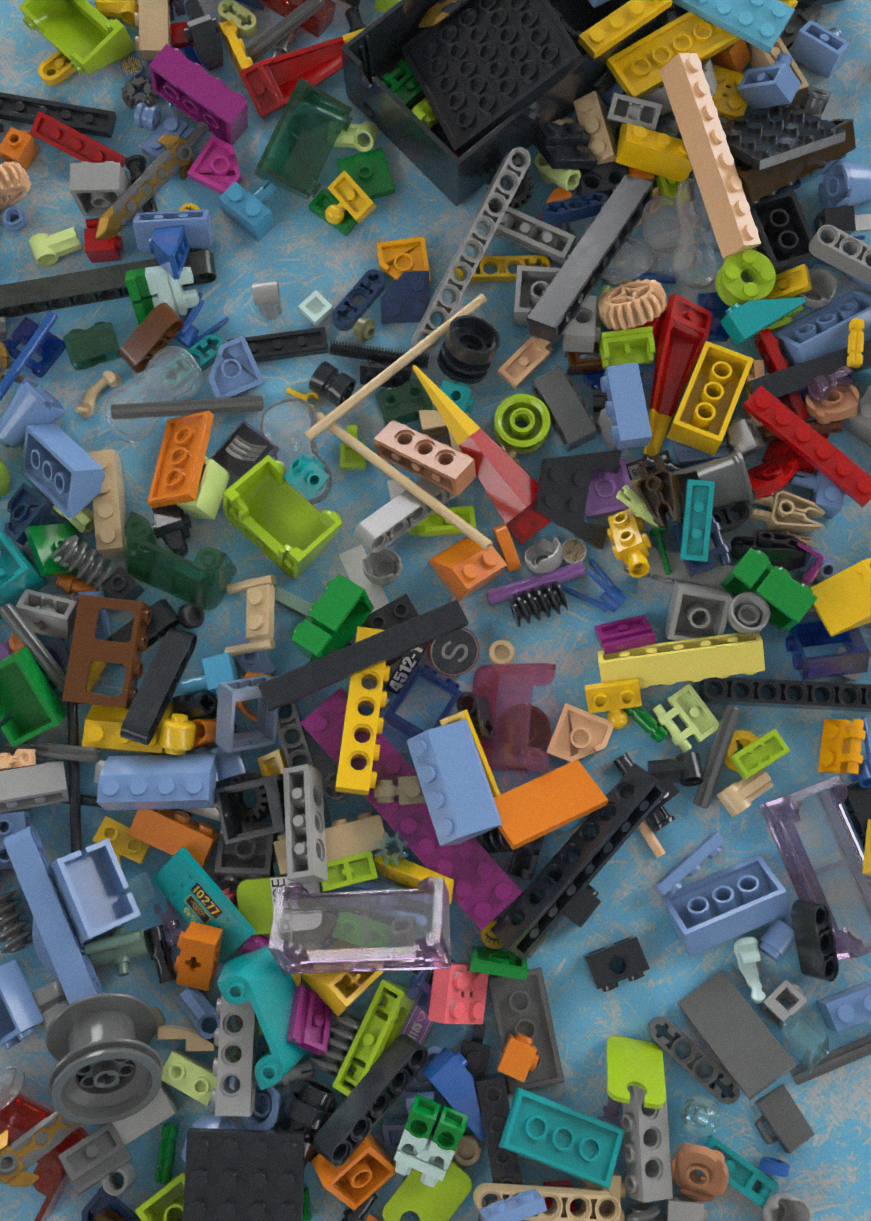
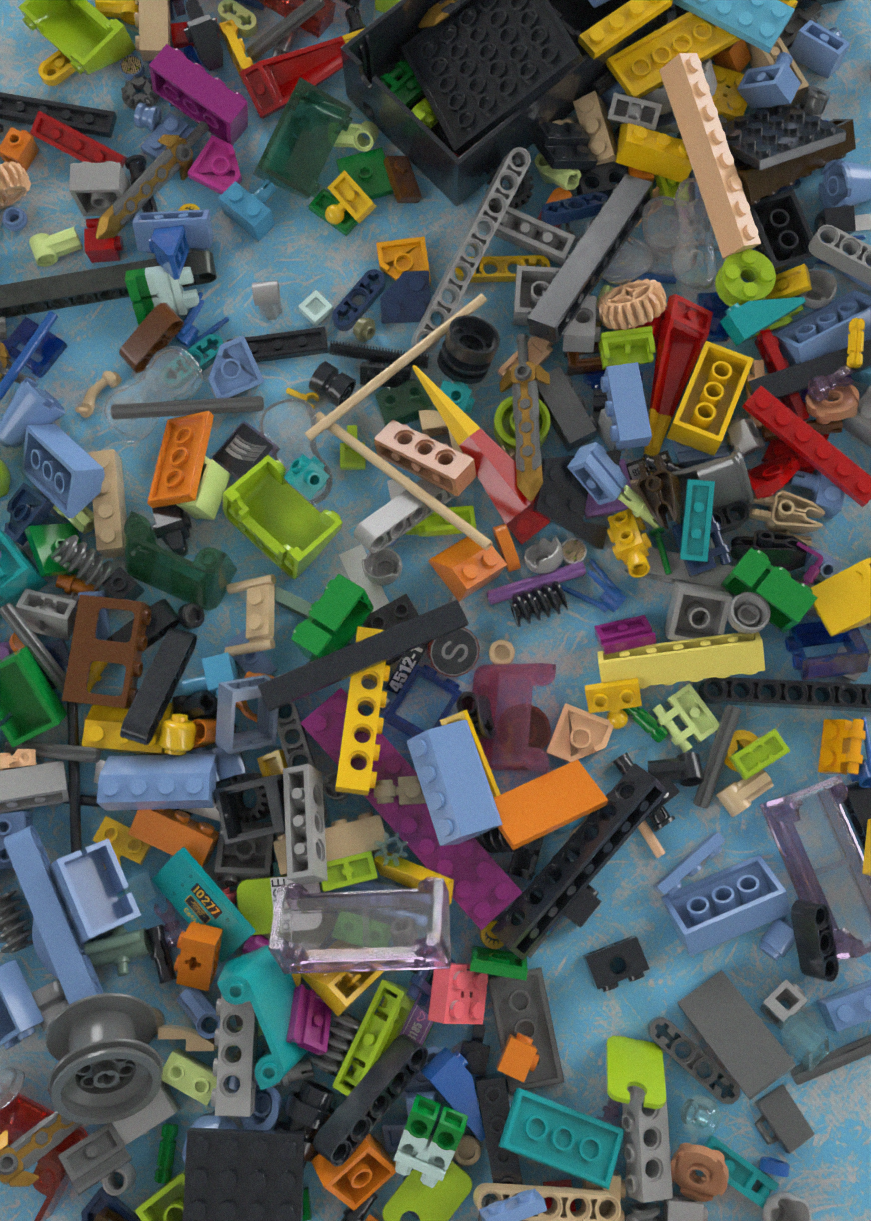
(92, 345): clear green brick -> none
(402, 179): none -> reddish brown plate
(524, 386): none -> sword
(598, 473): none -> medium blue brick
(747, 956): light aqua piece -> none

